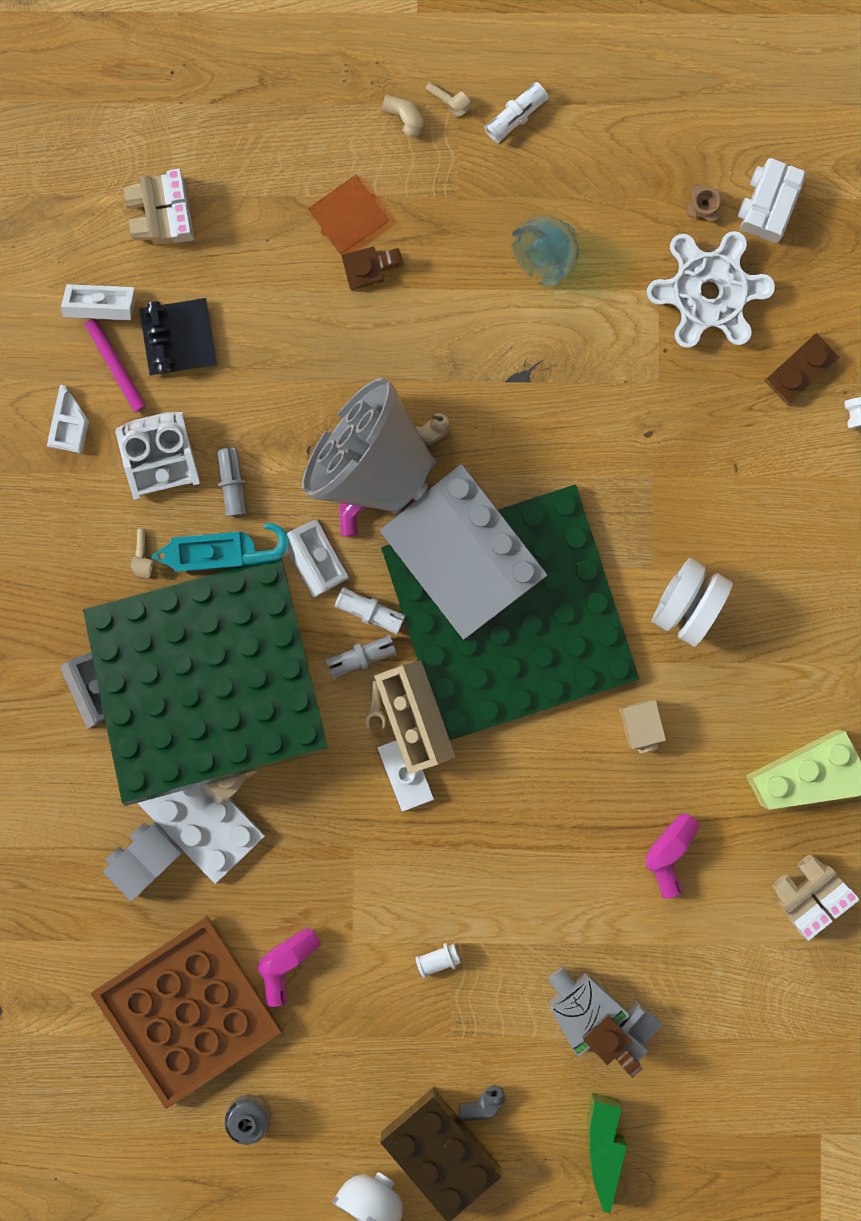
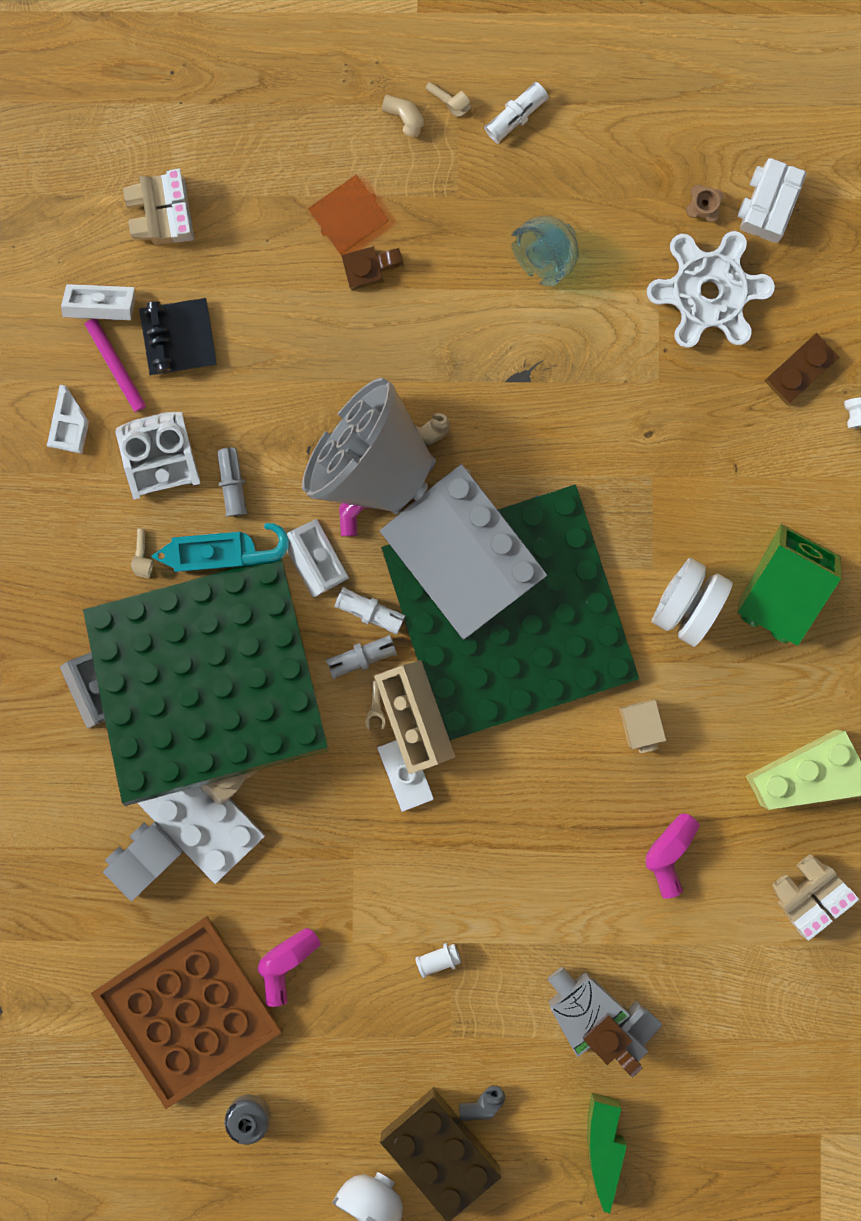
(790, 586): none -> green slope

